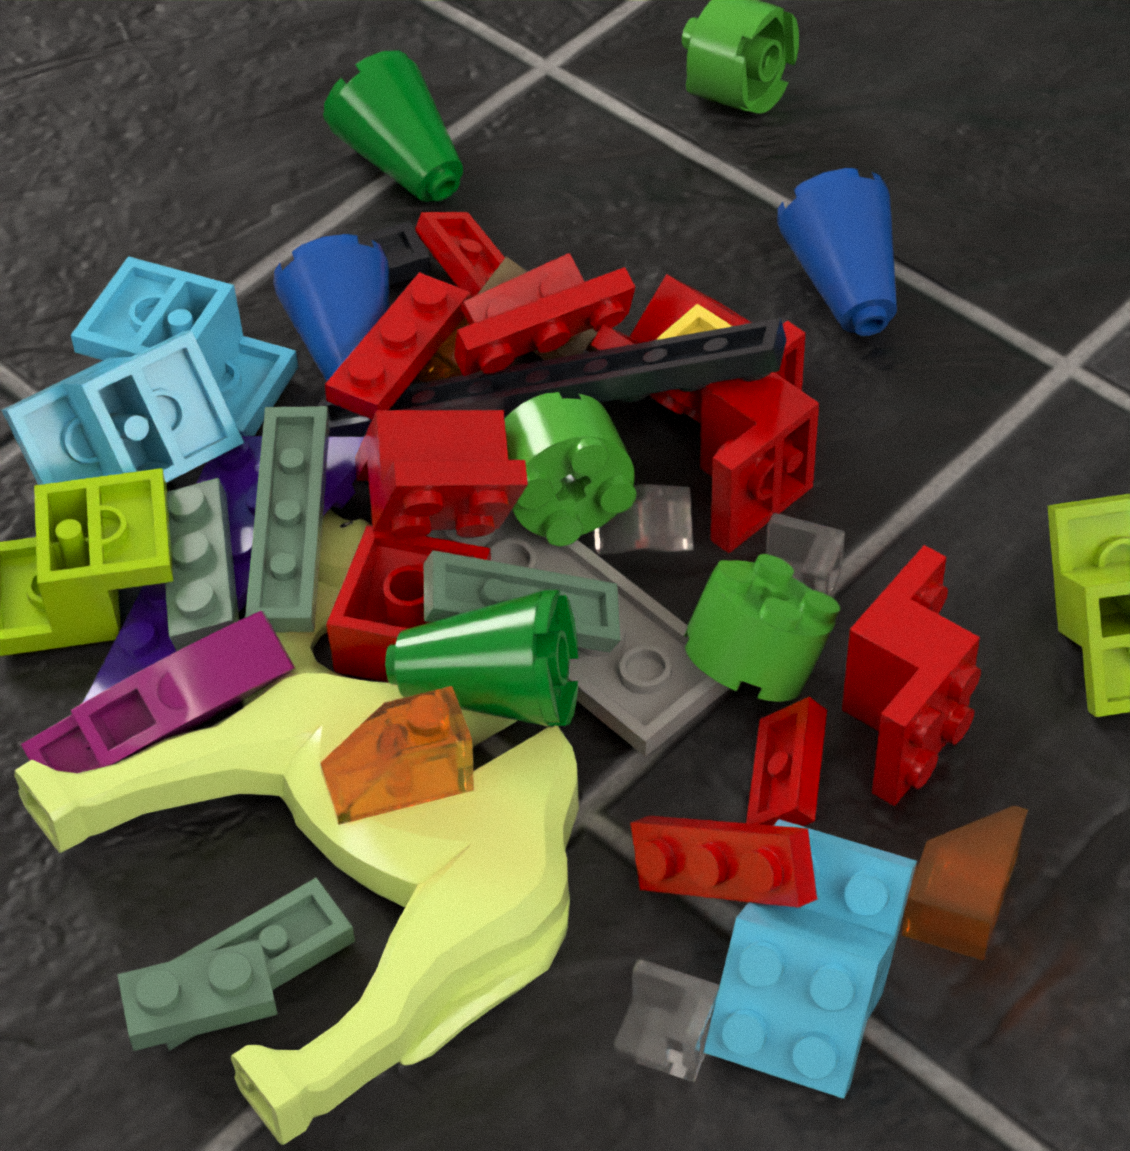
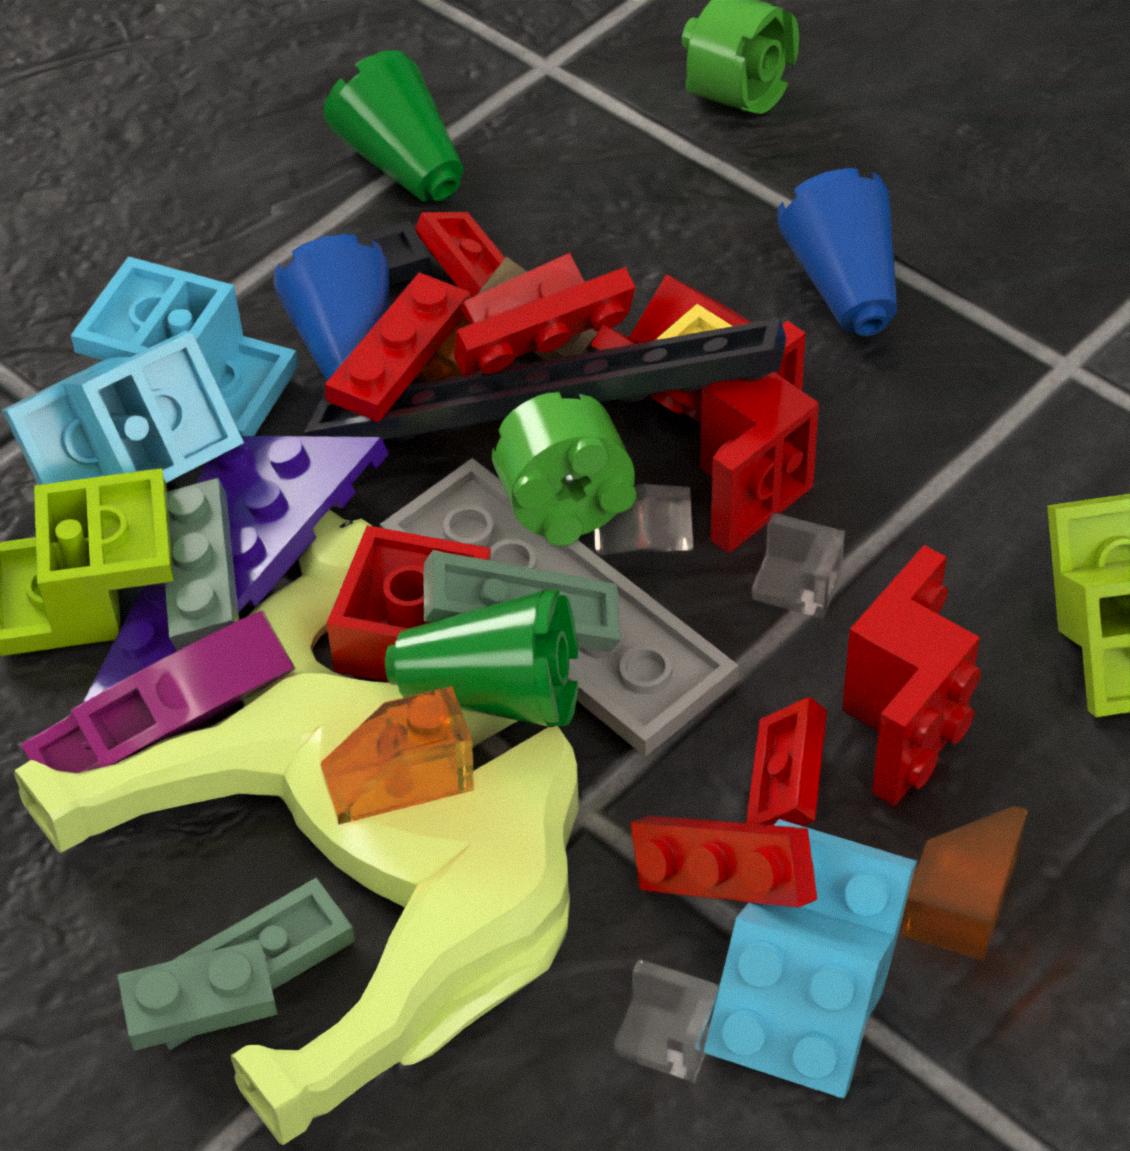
(289, 517): sand green plate -> none
(439, 472): red bracket -> none
(760, 627): bright green brick -> none

